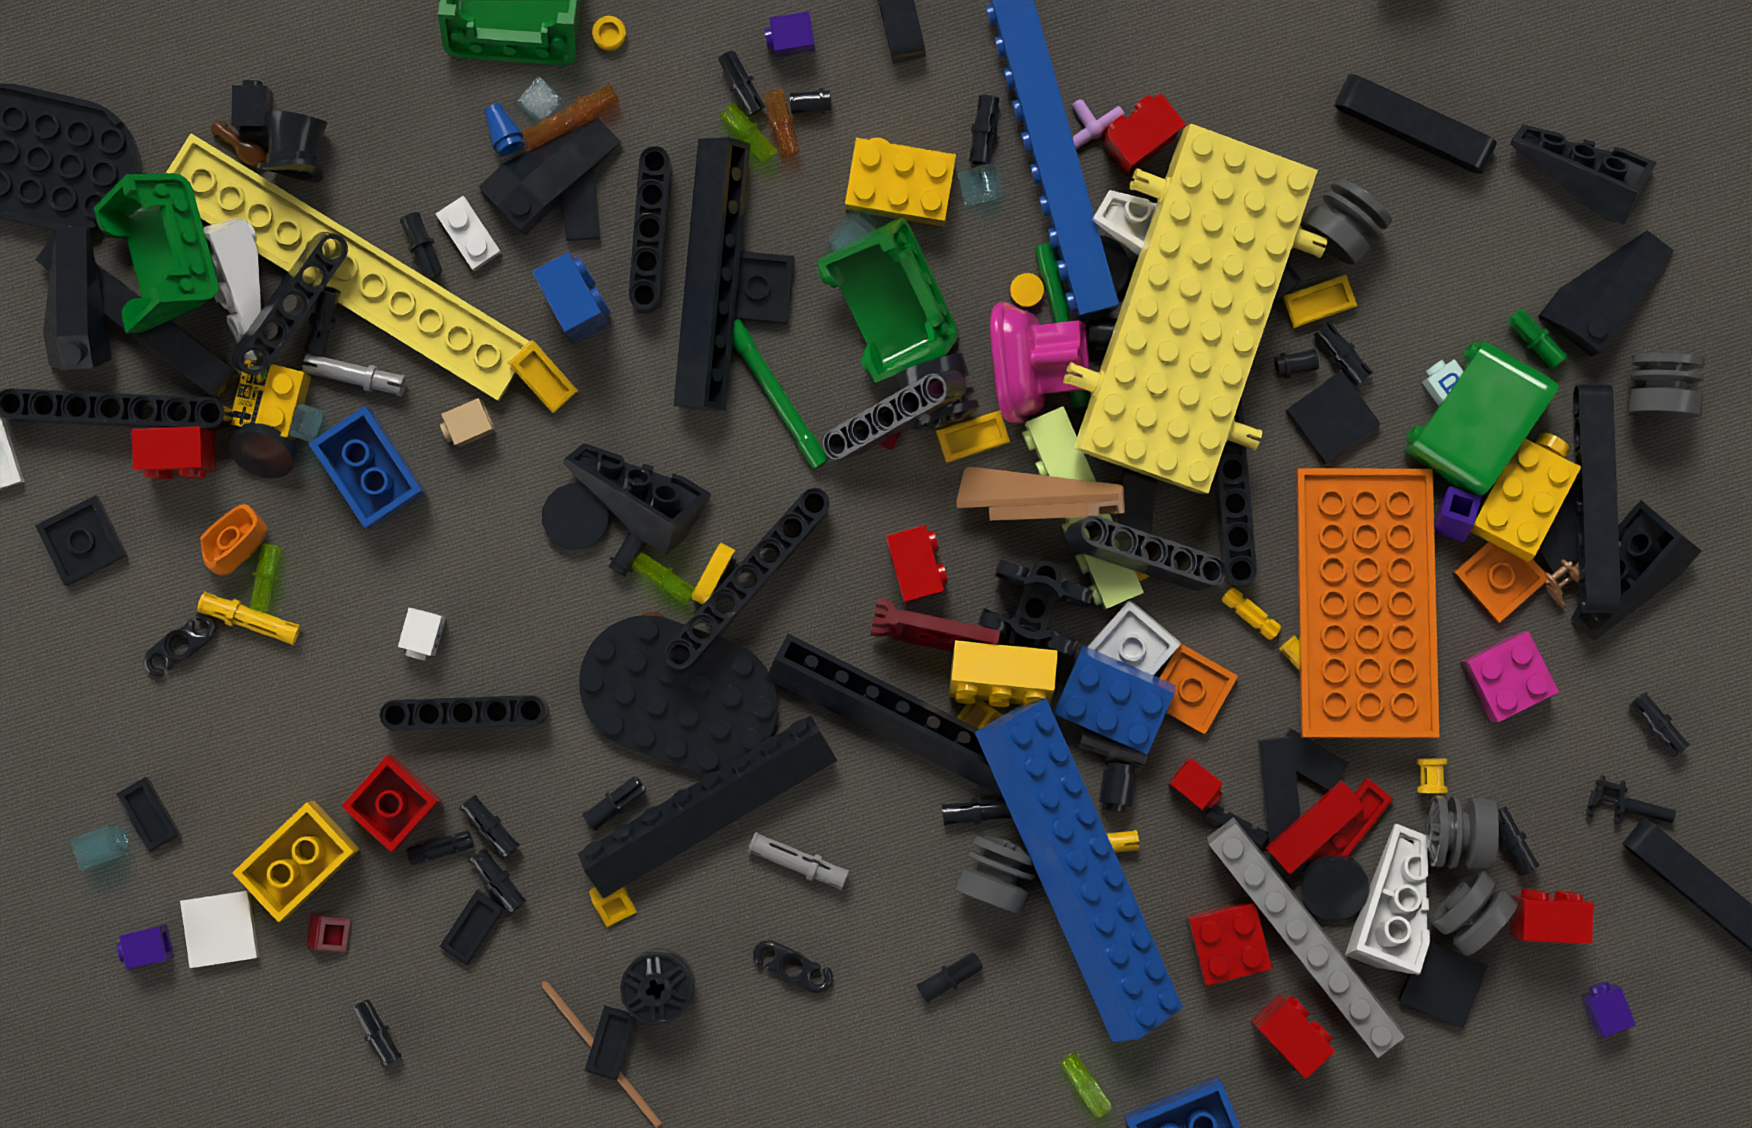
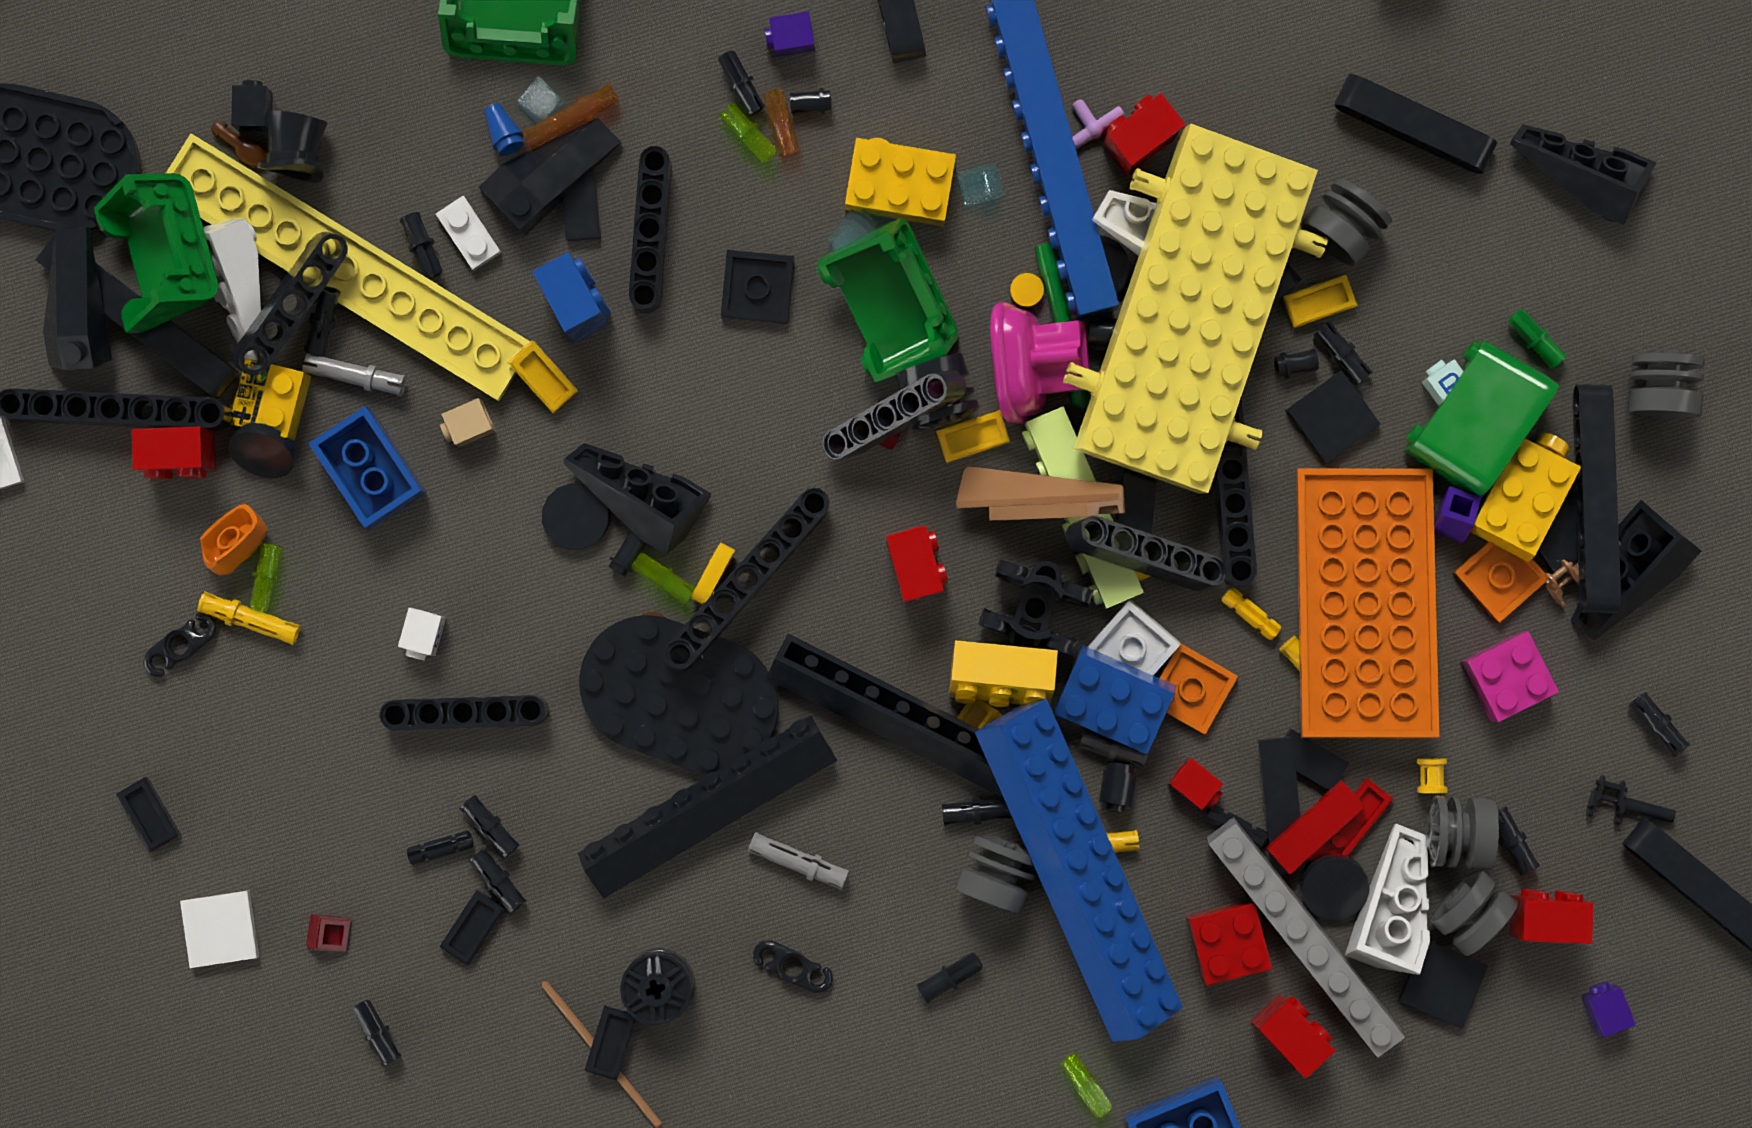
(81, 540): black tile -> none
(99, 846): clear light blue brick -> none
(145, 946): dark purple brick -> none
(296, 861): yellow brick -> none
(306, 423): clear light blue slope -> none
(391, 803): red brick -> none
(609, 33): yellow tile -> none
(613, 907): yellow slope -> none
(614, 802): black axle -> none
(712, 274): black brick -> none
(805, 439): green piece -> none
(926, 629): dark red tile -> none
(984, 129): black pin -> none
(1603, 296): black wedge -> none

